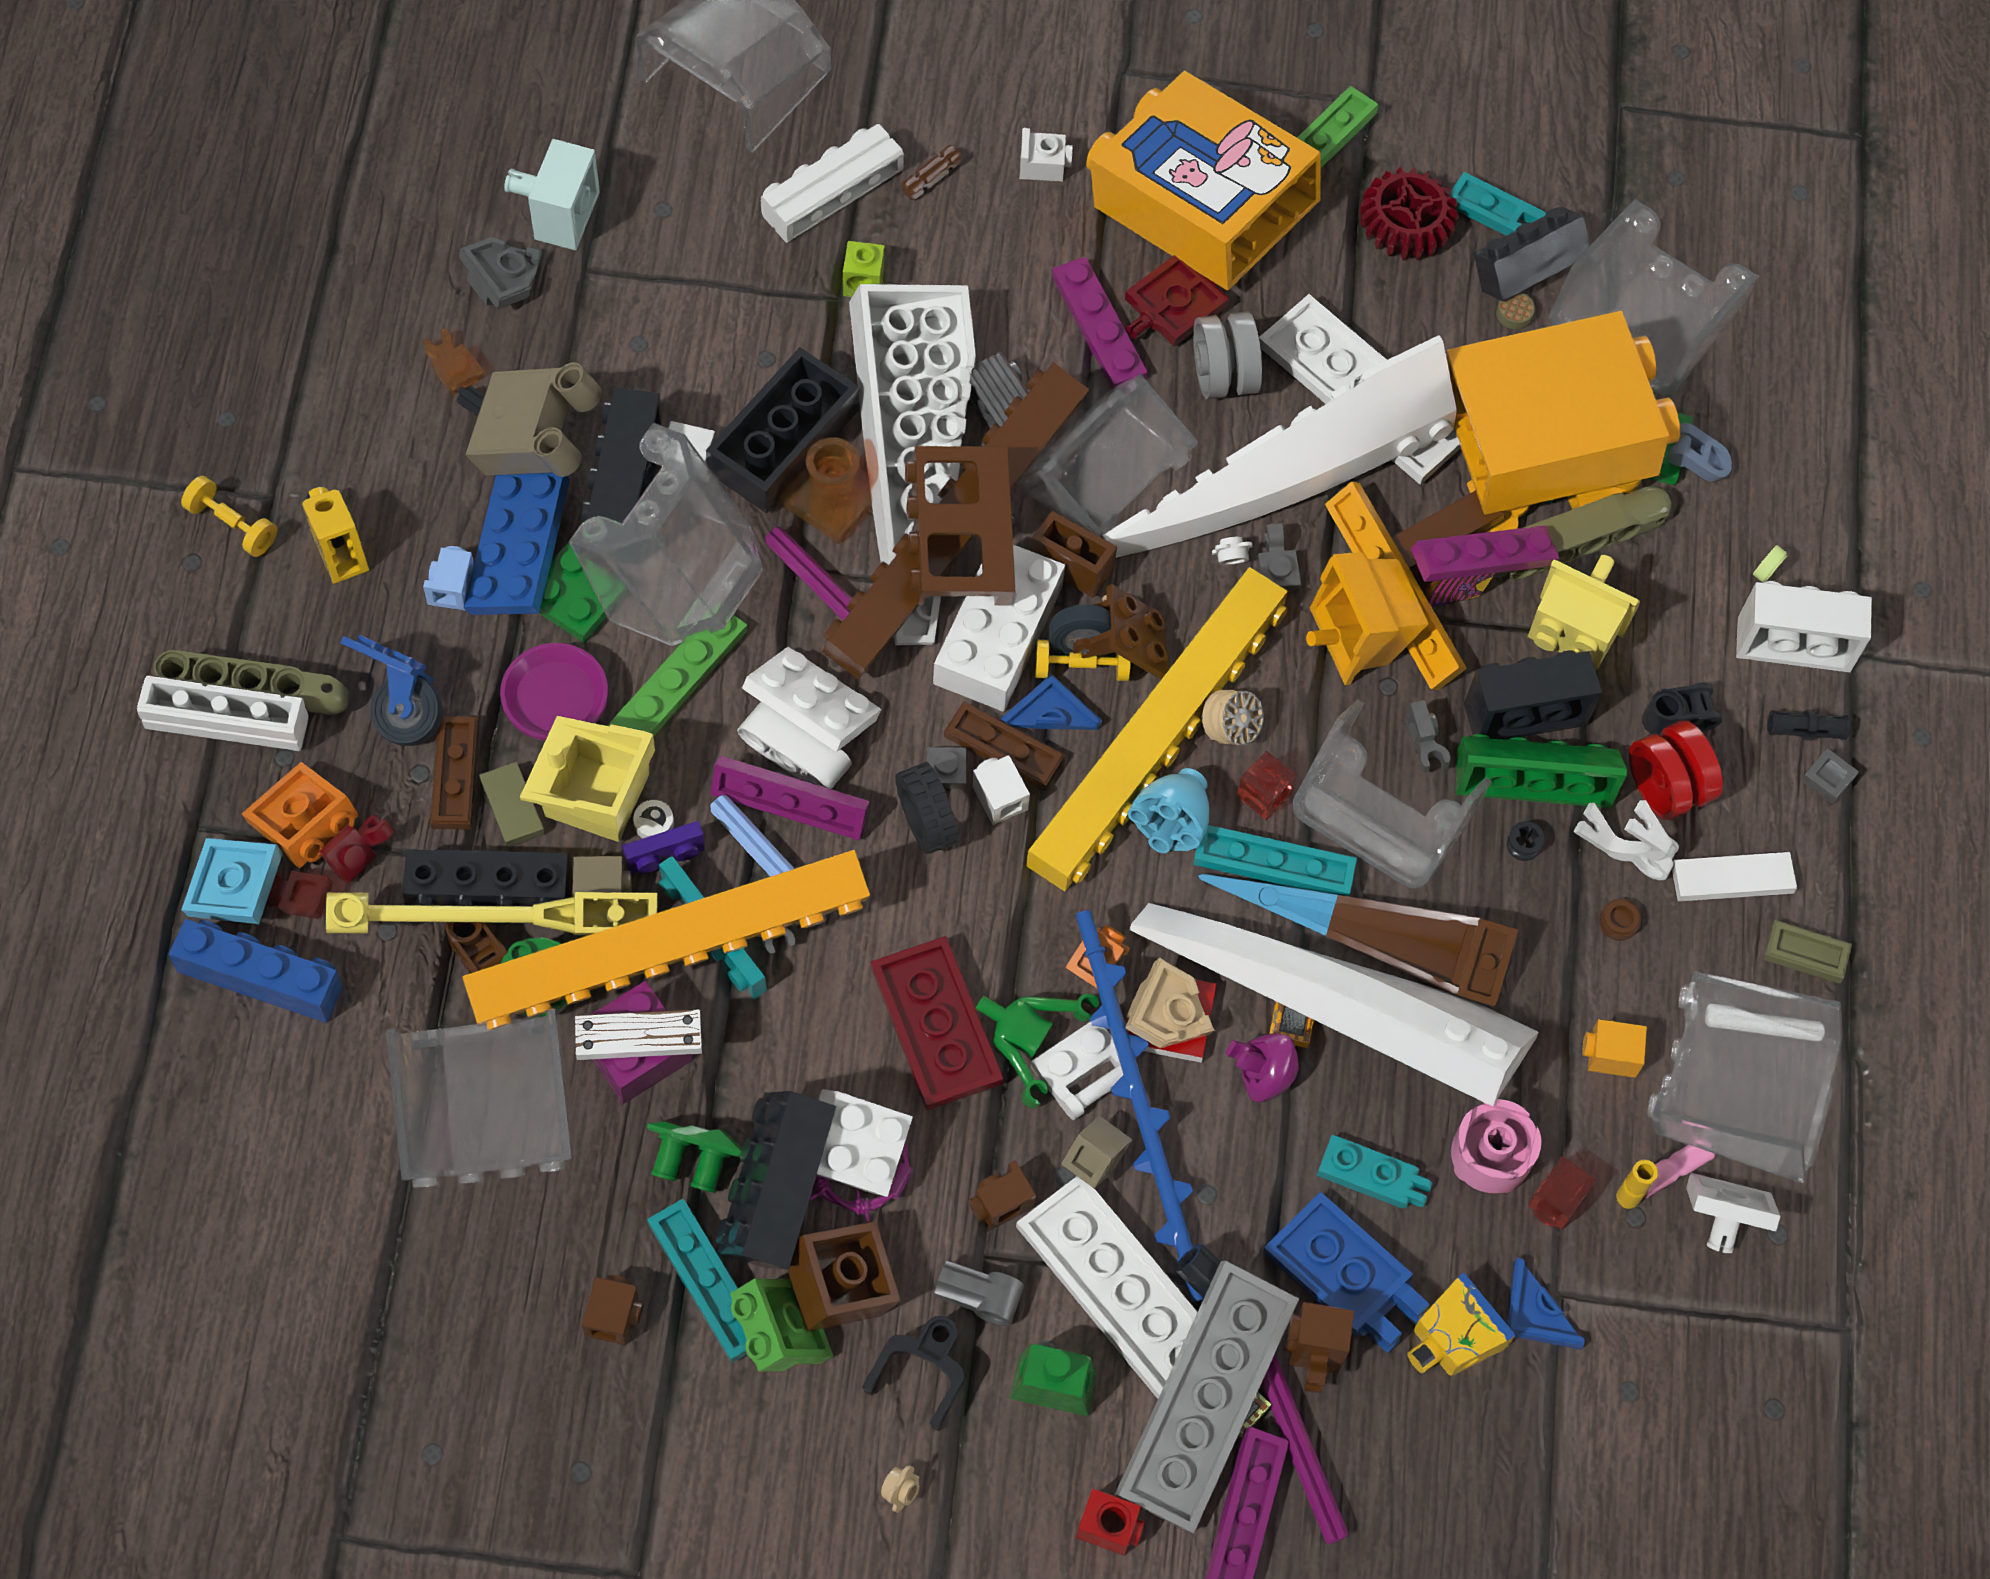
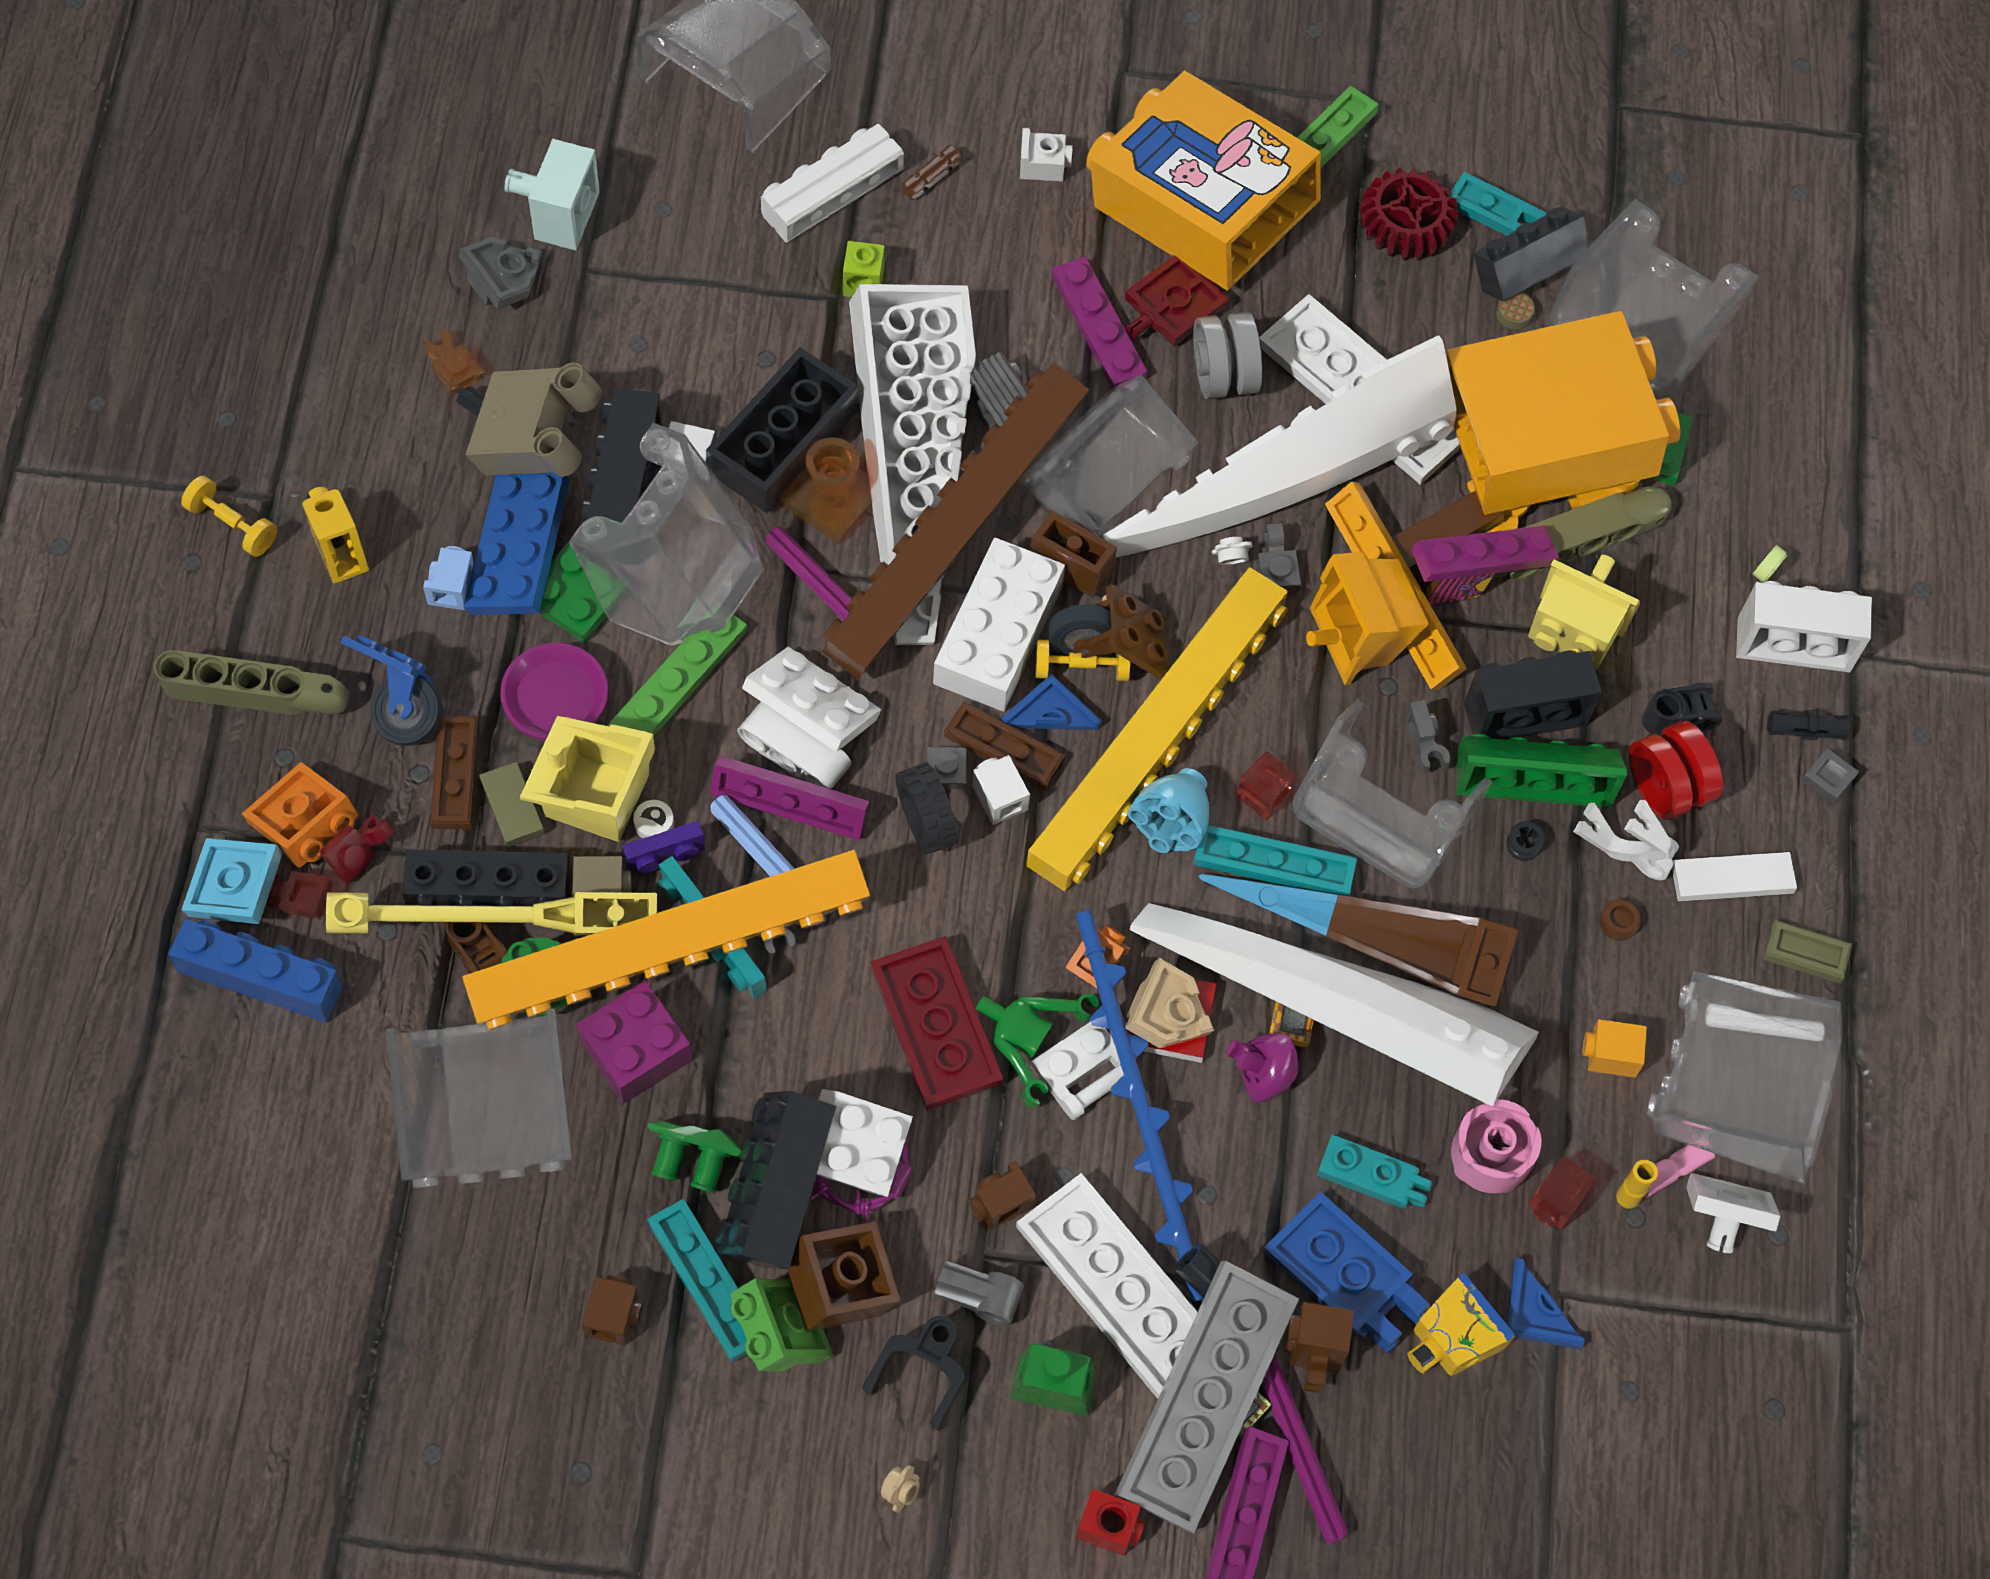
(222, 713): white brick -> none
(638, 1034): white tile -> none
(986, 519): reddish brown window -> none
(1096, 1152): dark tan brick -> none
(1229, 717): tan wheel -> none
(1708, 461): sand blue plate -> none

